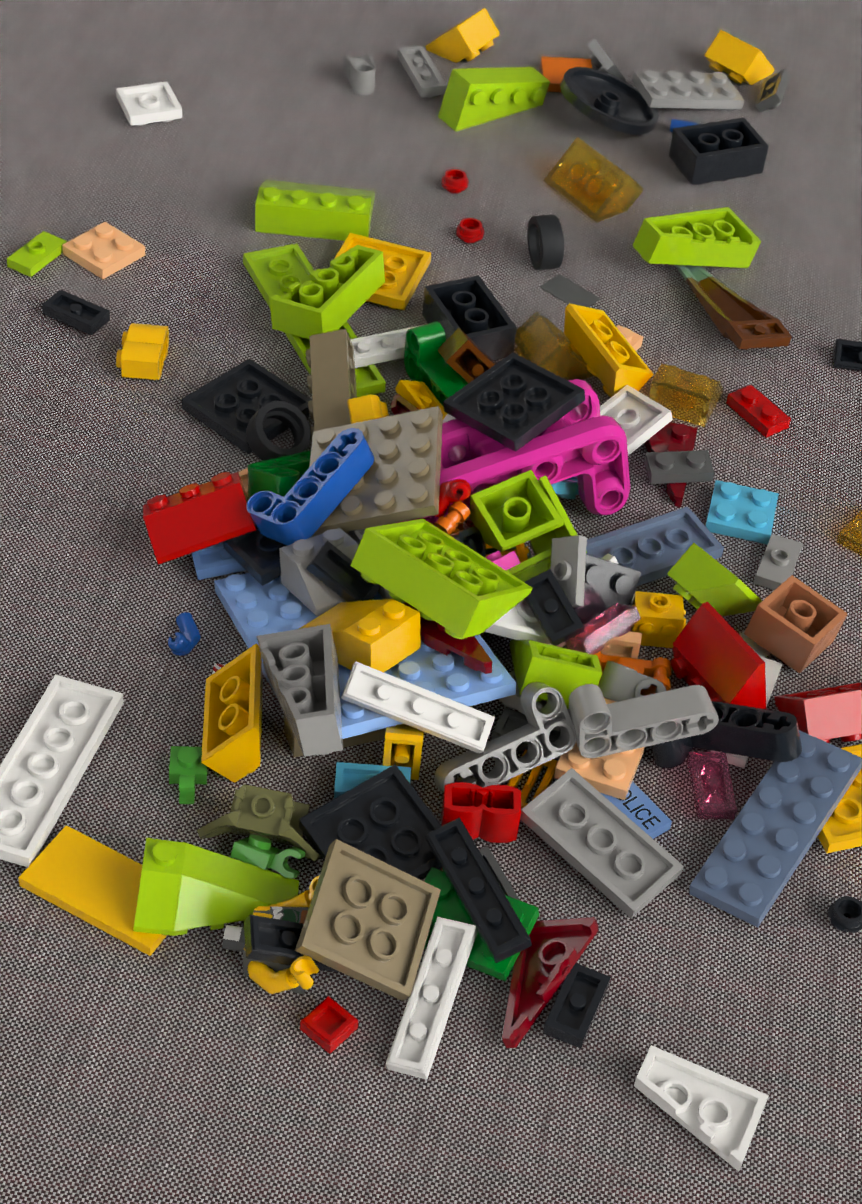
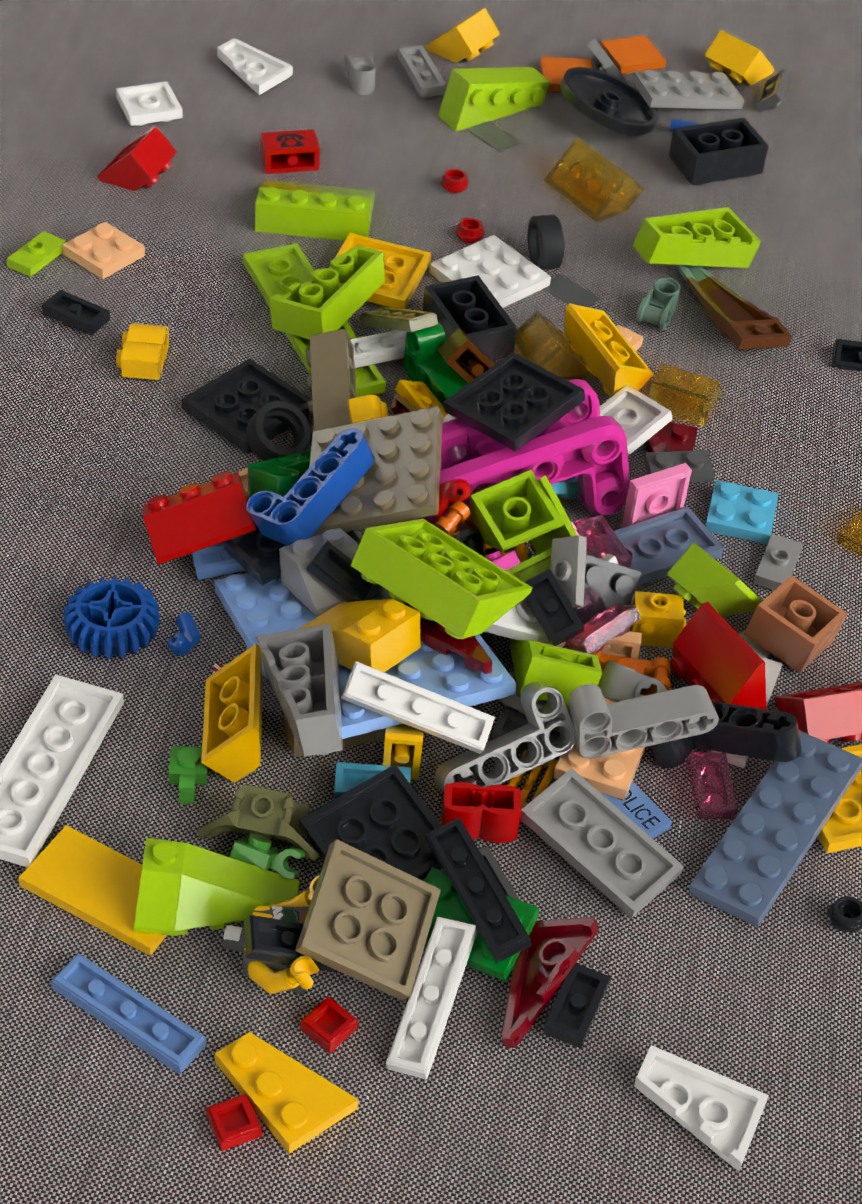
(111, 617): none -> blue gear
(129, 1013): none -> medium blue tile
(140, 162): none -> red slope
(233, 1122): none -> red tile
(253, 65): none -> white wing
(282, 1091): none -> yellow wing
(289, 151): none -> red brick
(398, 319): none -> olive tile
(494, 136): none -> dark grey sticker
(498, 265): none -> white plate
(602, 539): none -> clear pink plate
(633, 54): none -> orange tile
(656, 494): none -> bright pink tile
(659, 303): none -> sand green piece
(758, 411): red plate -> none

